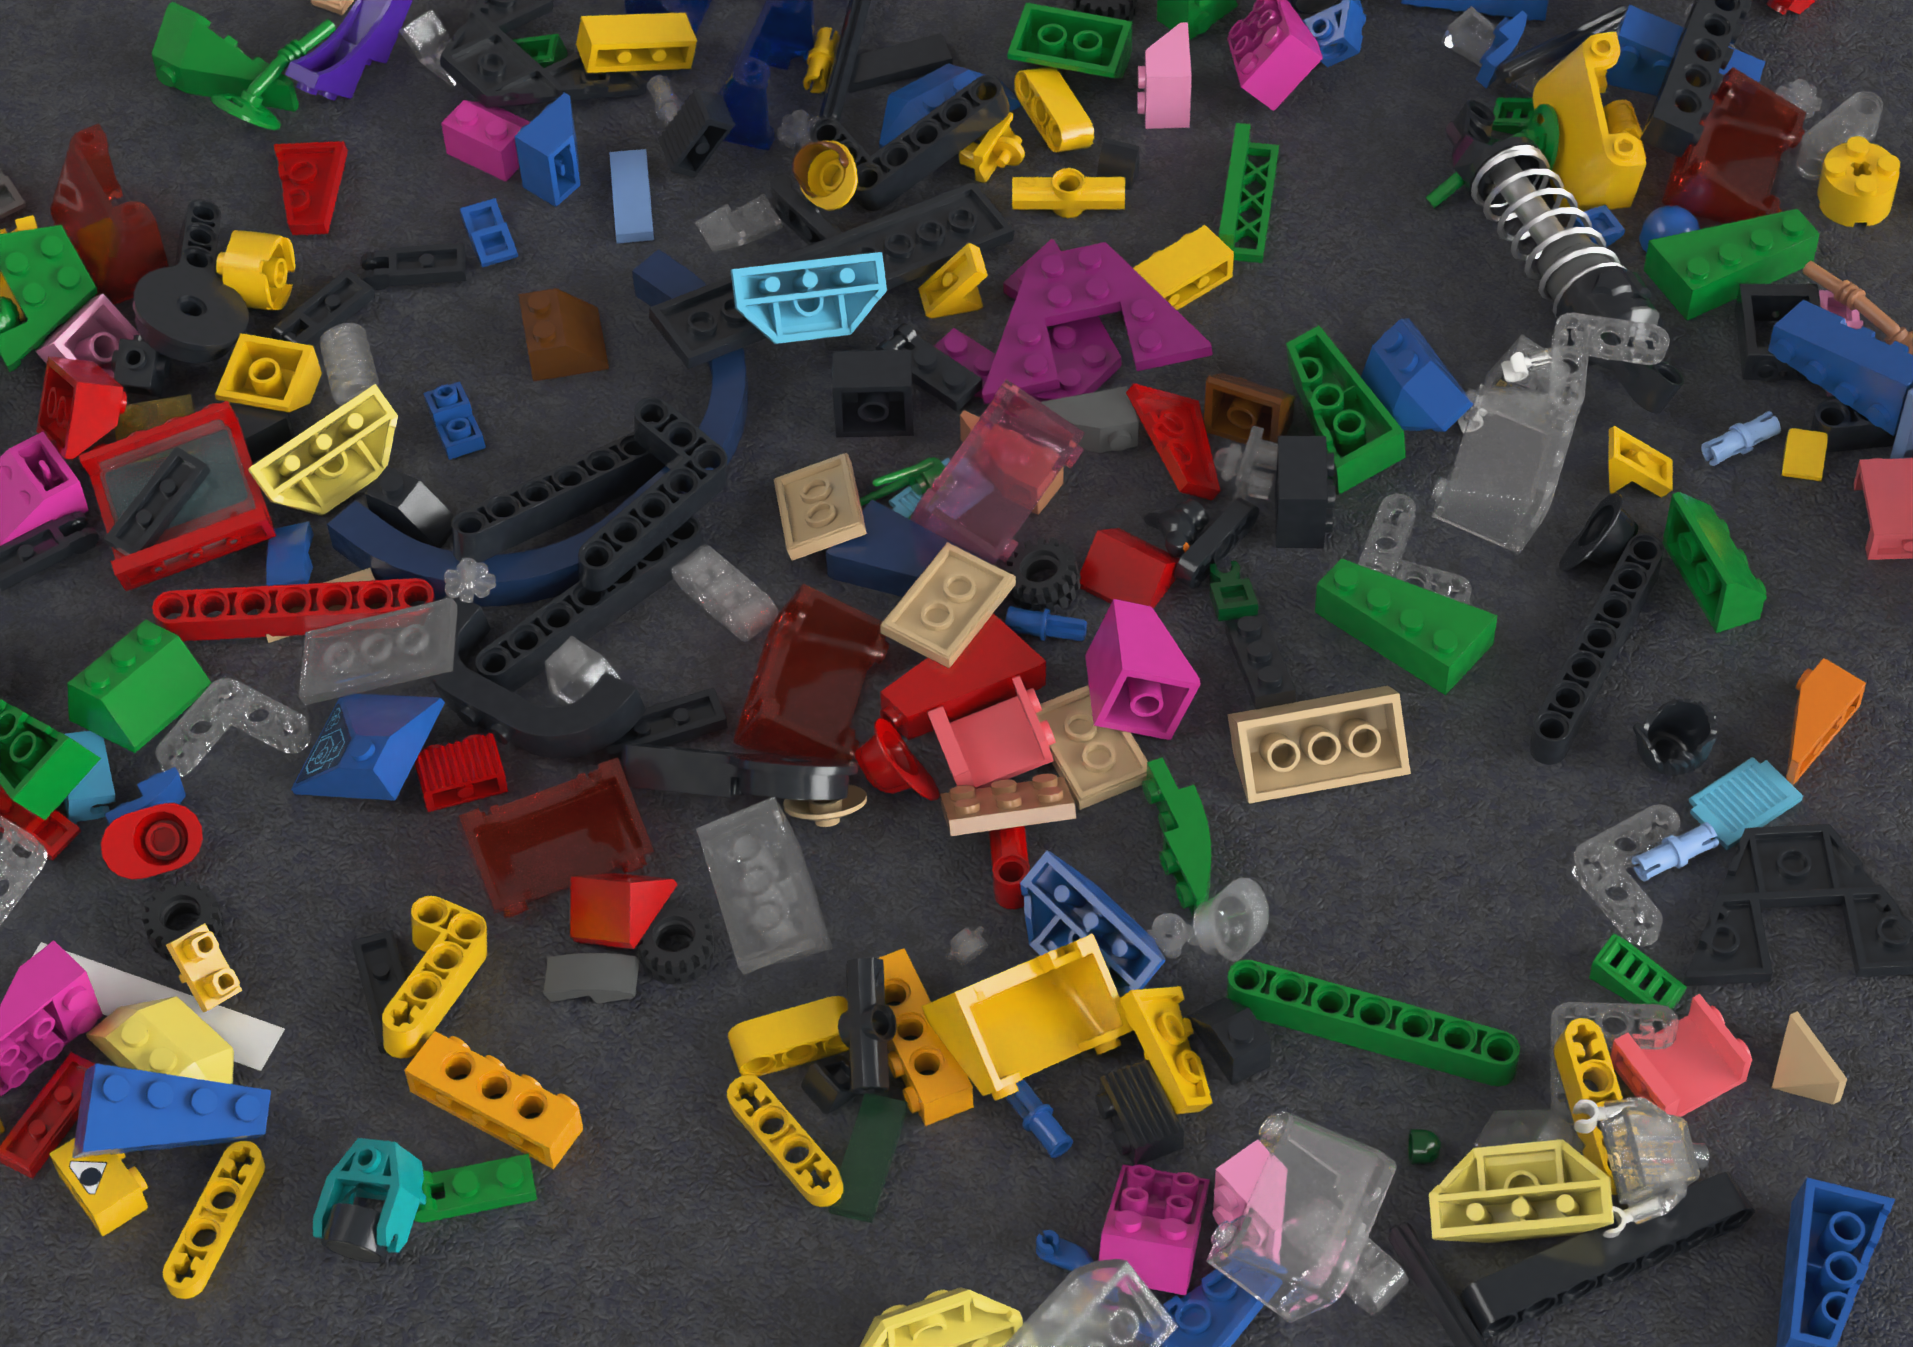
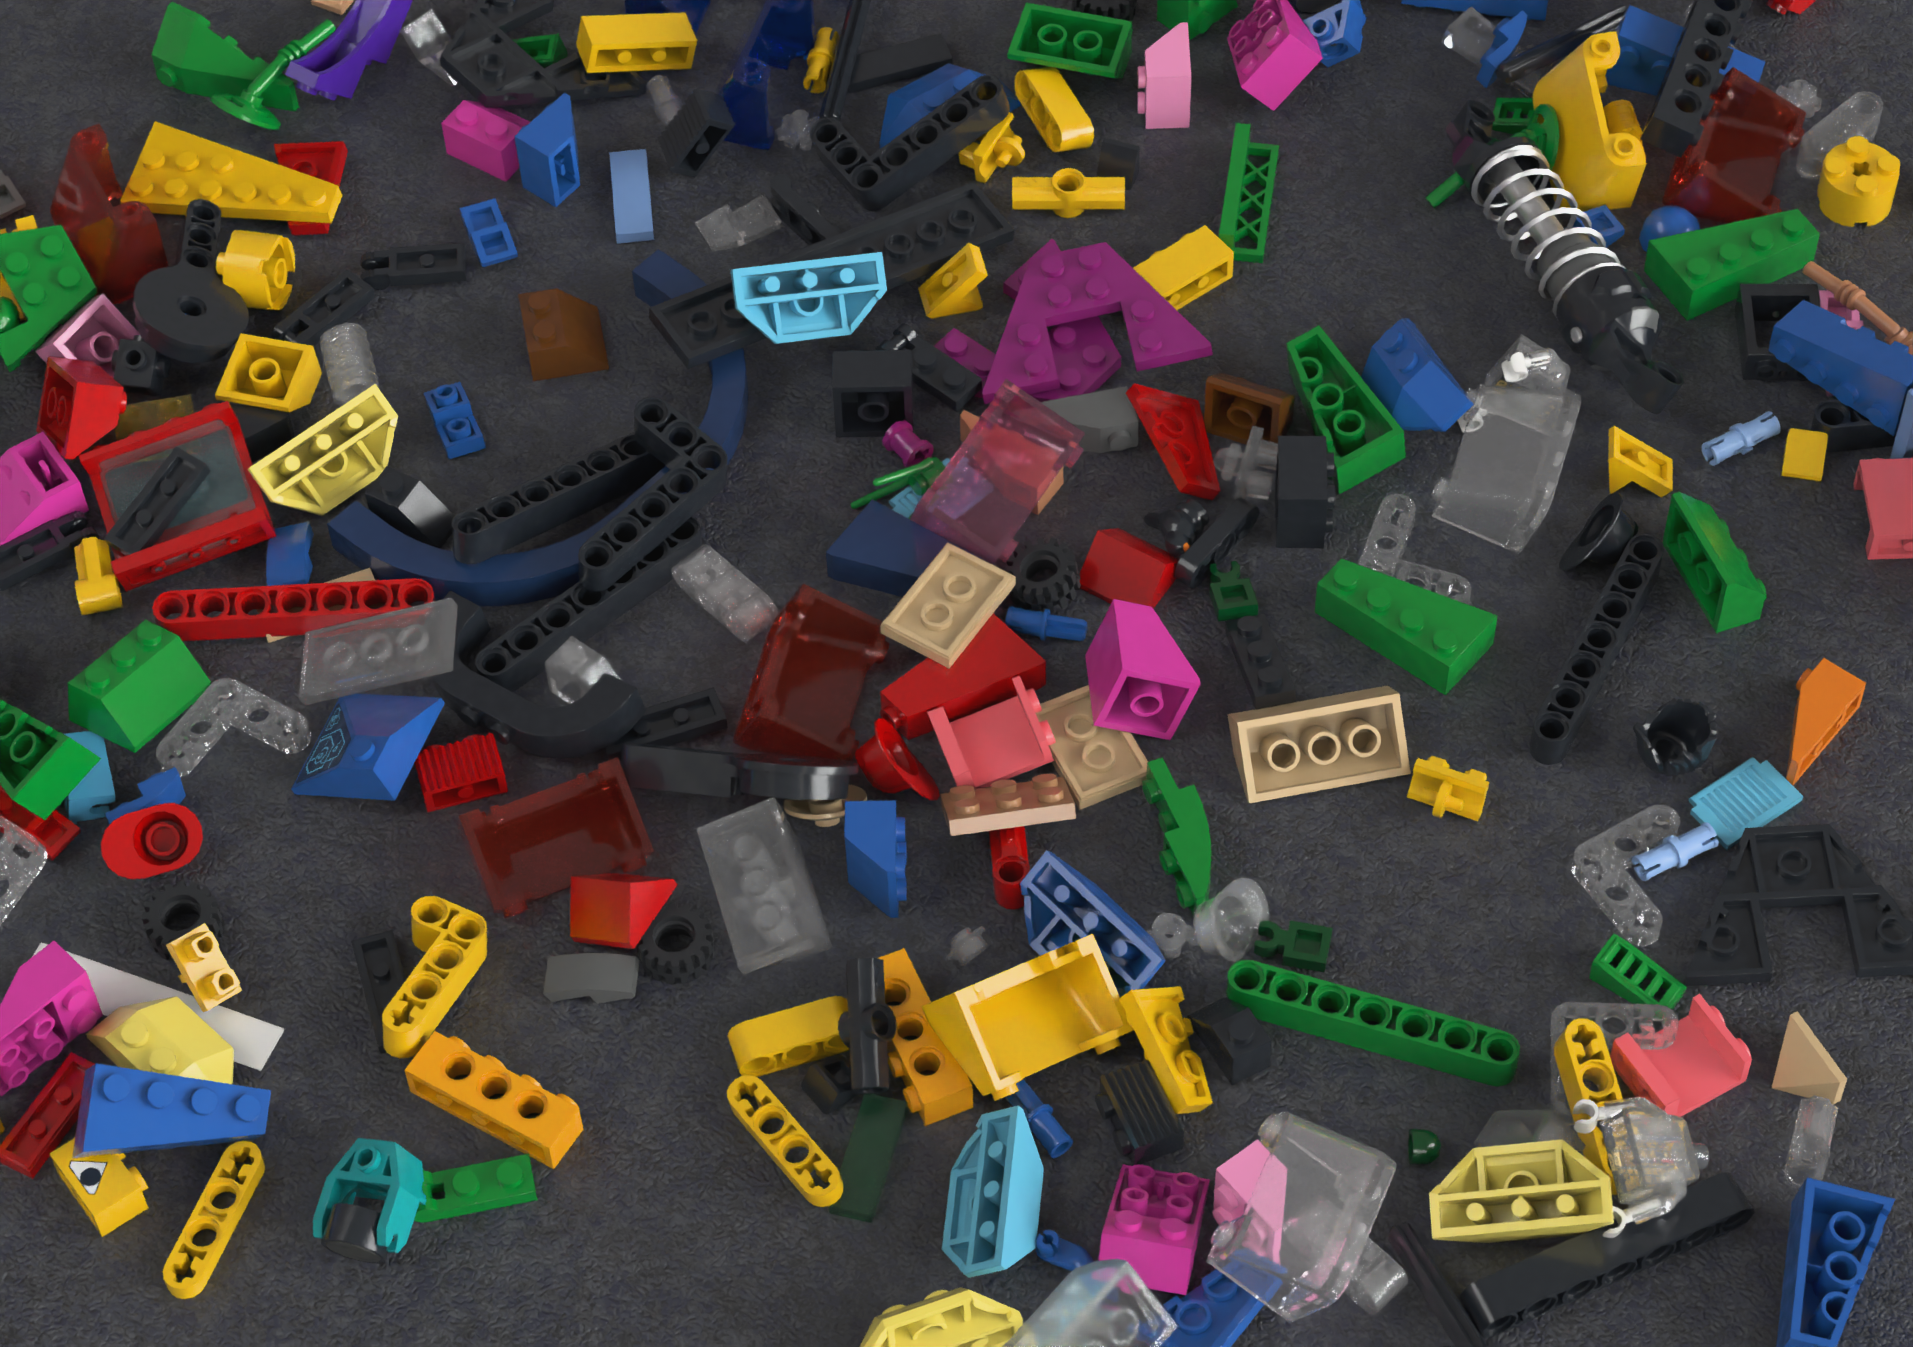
(97, 584): none -> yellow piece
(186, 167): none -> yellow wing
(469, 580): clear plant -> none
(819, 506): tan tile -> none
(826, 173): yellow piece -> none
(876, 853): none -> blue slope
(907, 444): none -> magenta bush
(994, 1195): none -> medium azure wedge
(1302, 945): none -> dark green plate
(1448, 789): none -> yellow hips
(1589, 343): clear beam -> none
(1810, 1140): none -> clear piece

